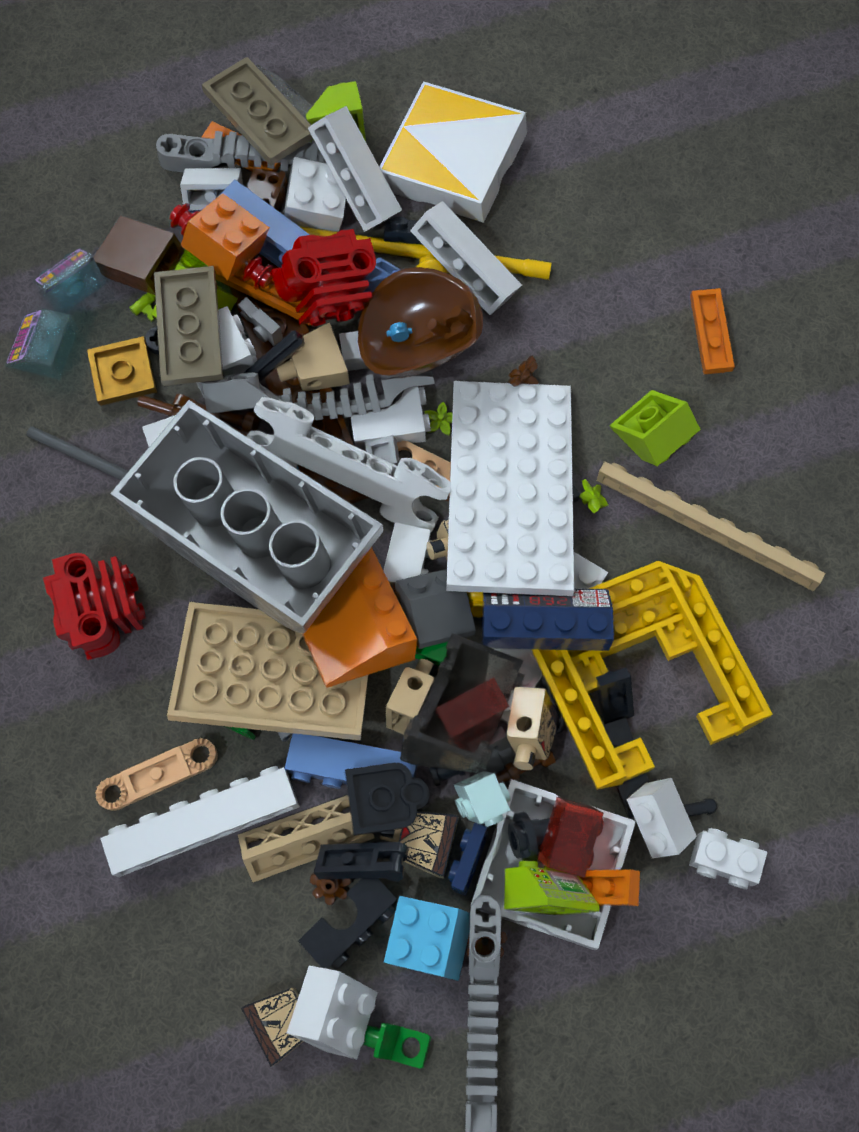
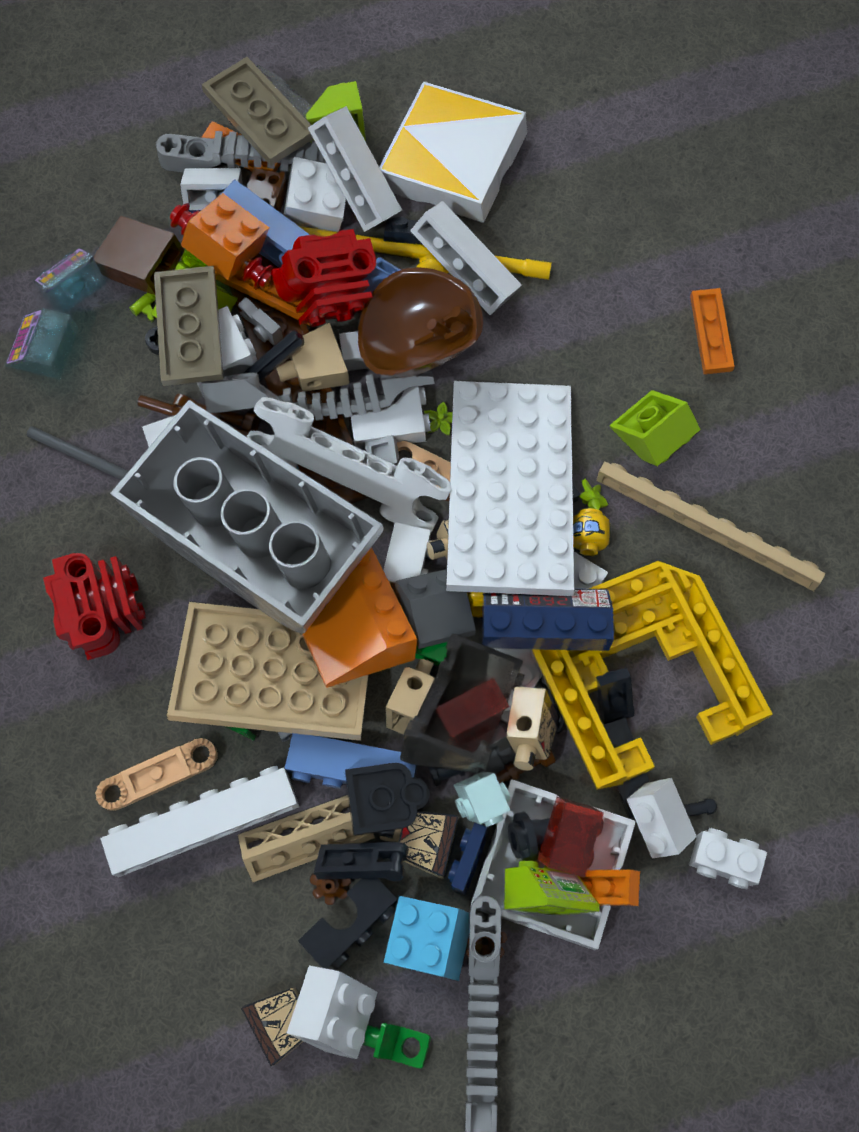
(121, 371): pearl gold plate -> none
(399, 332): dark azure piece -> none
(524, 374): reddish brown plant -> none
(590, 531): none -> yellow head

